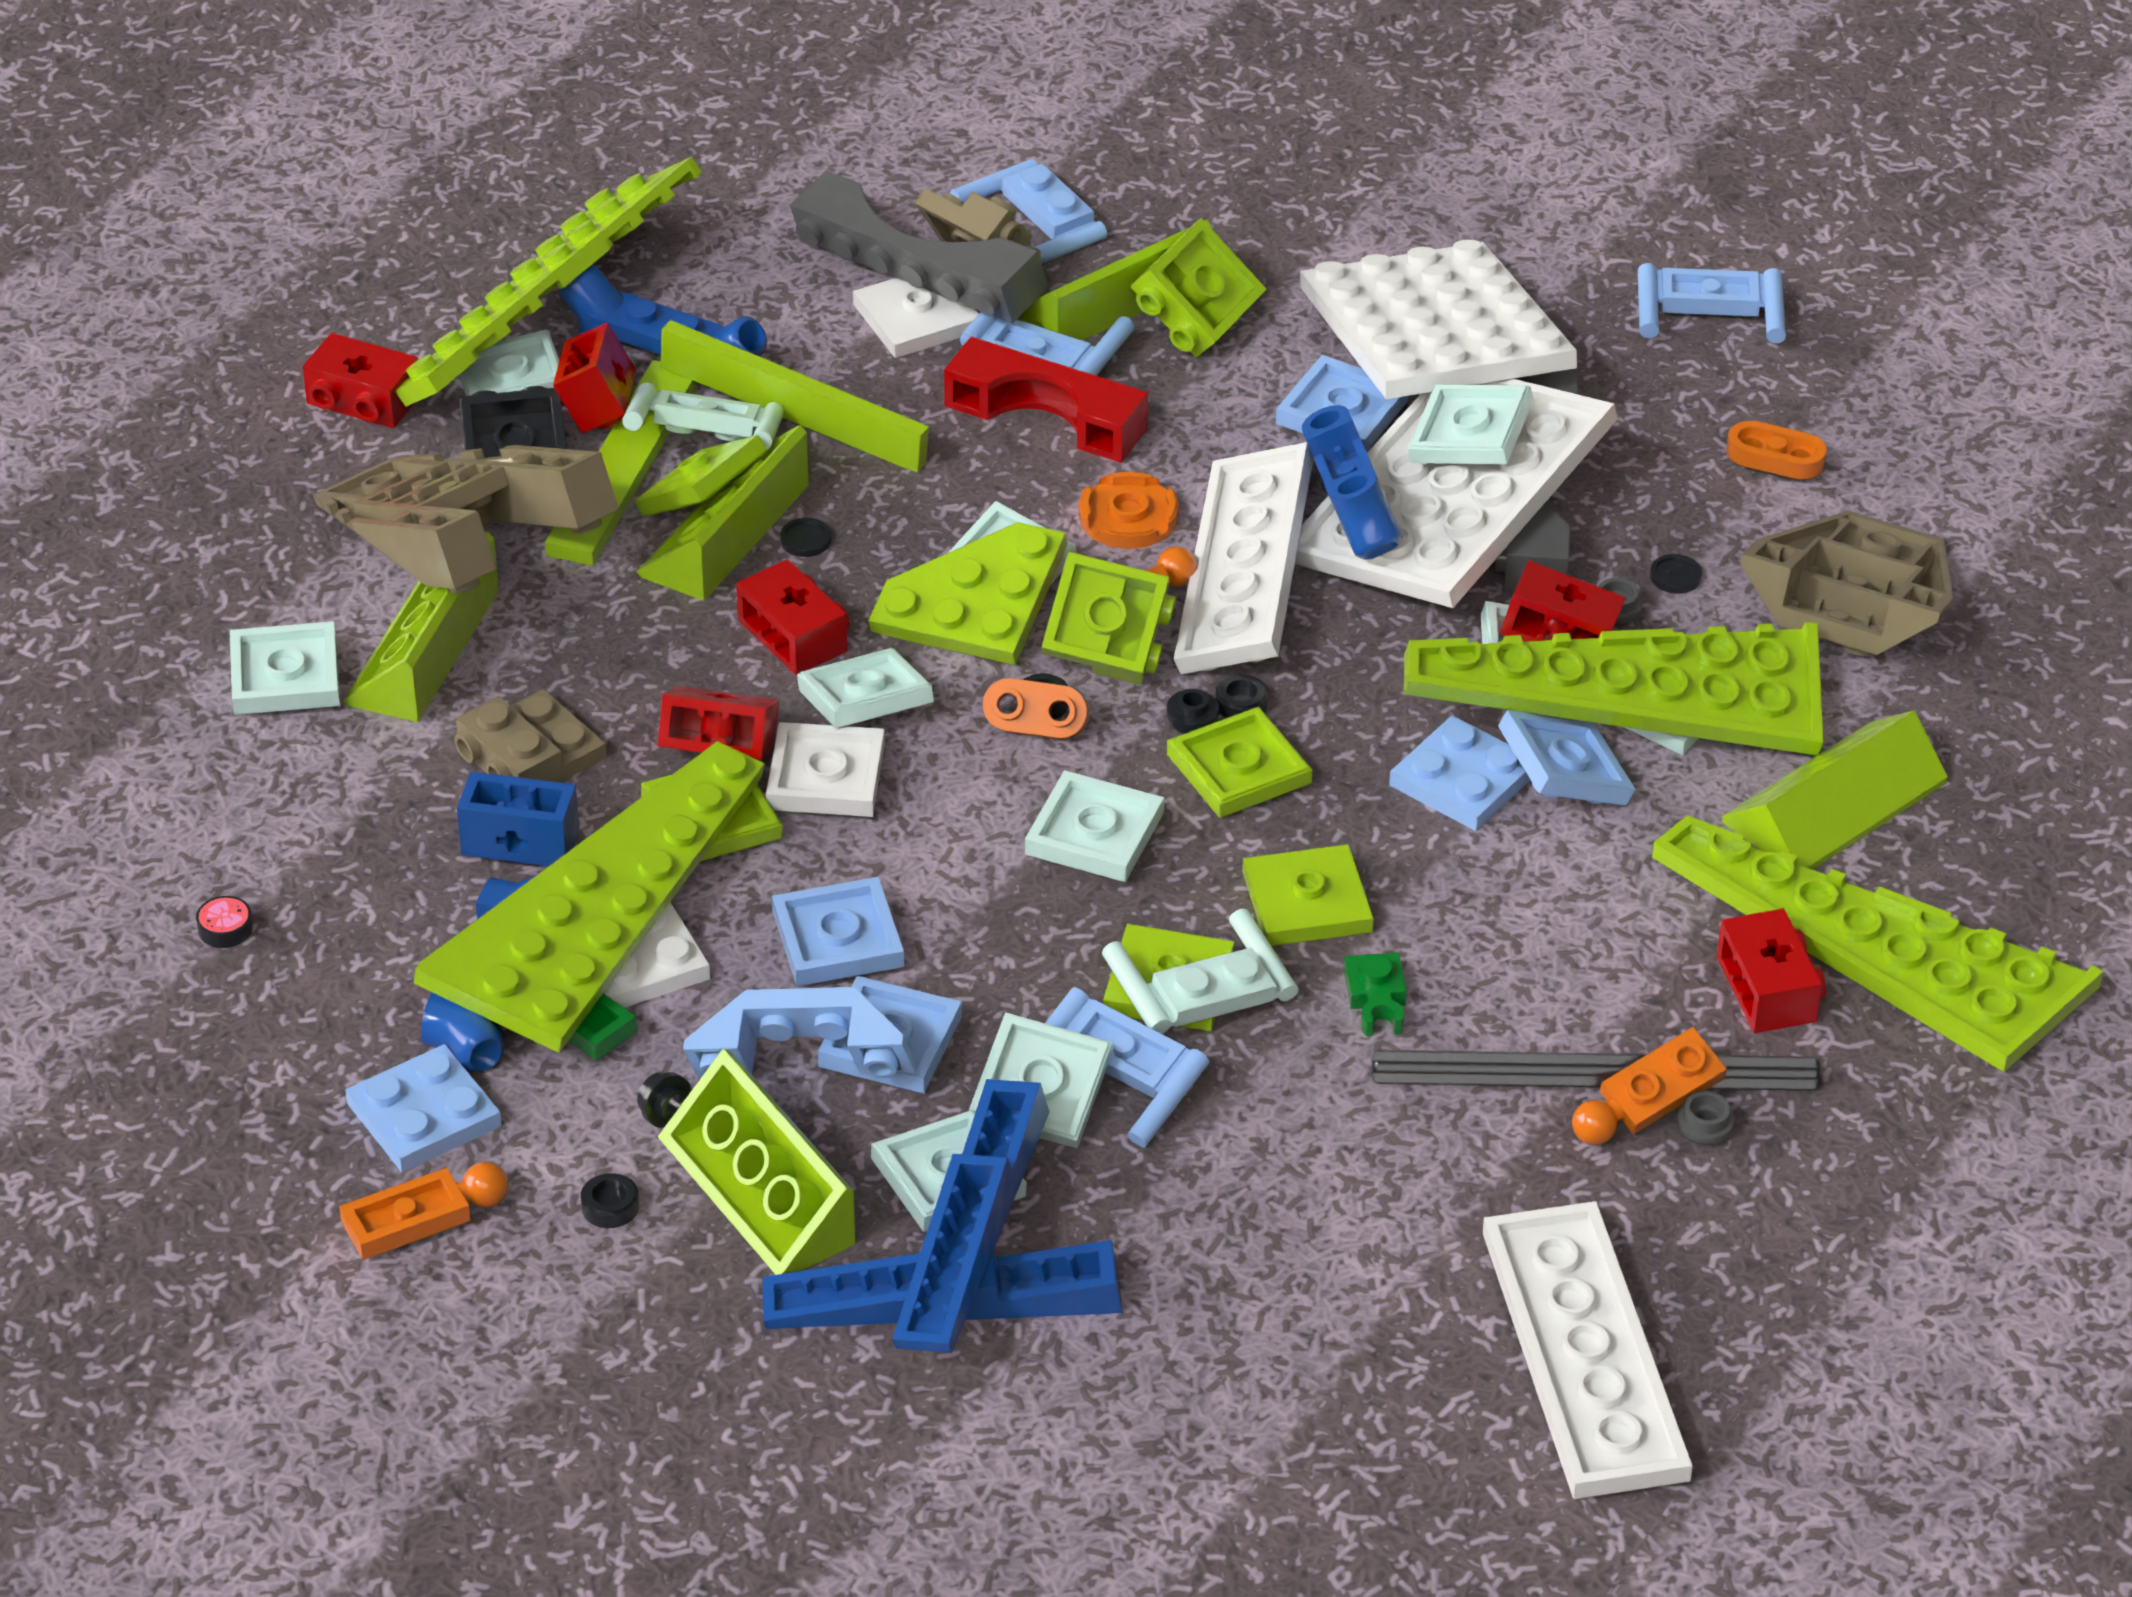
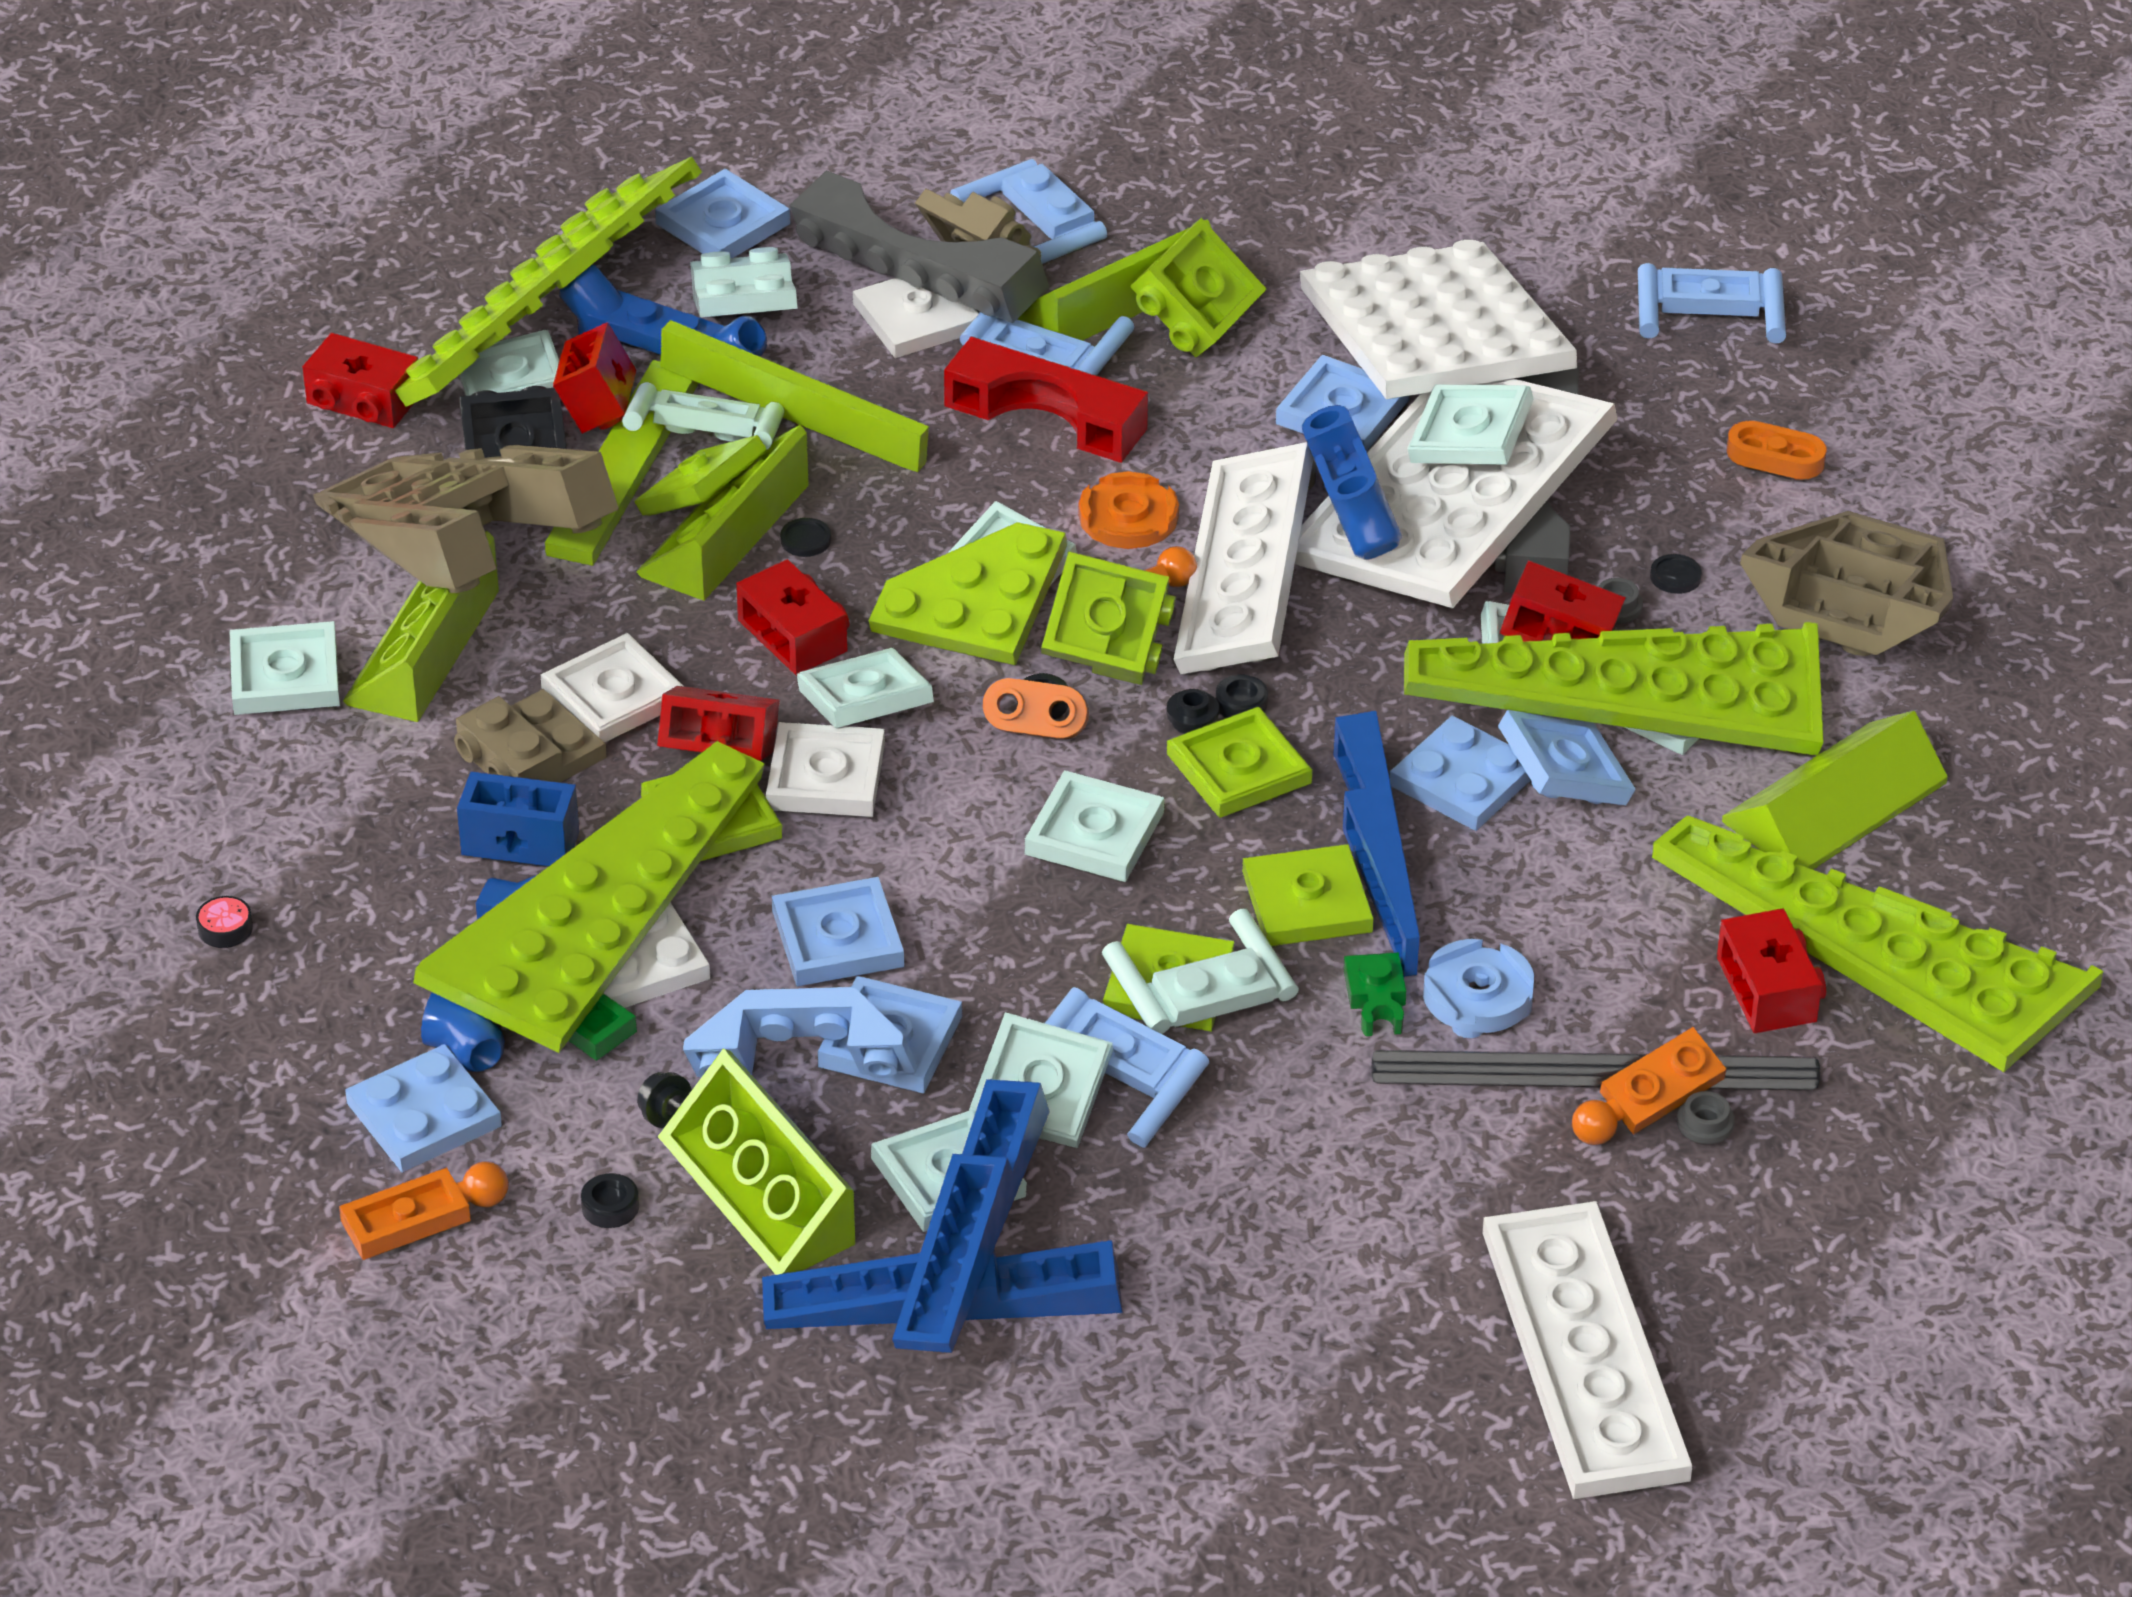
(611, 687): none -> white plate
(723, 215): none -> light blue plate
(743, 283): none -> light aqua plate
(1374, 831): none -> blue slope
(1476, 1010): none -> light blue plate

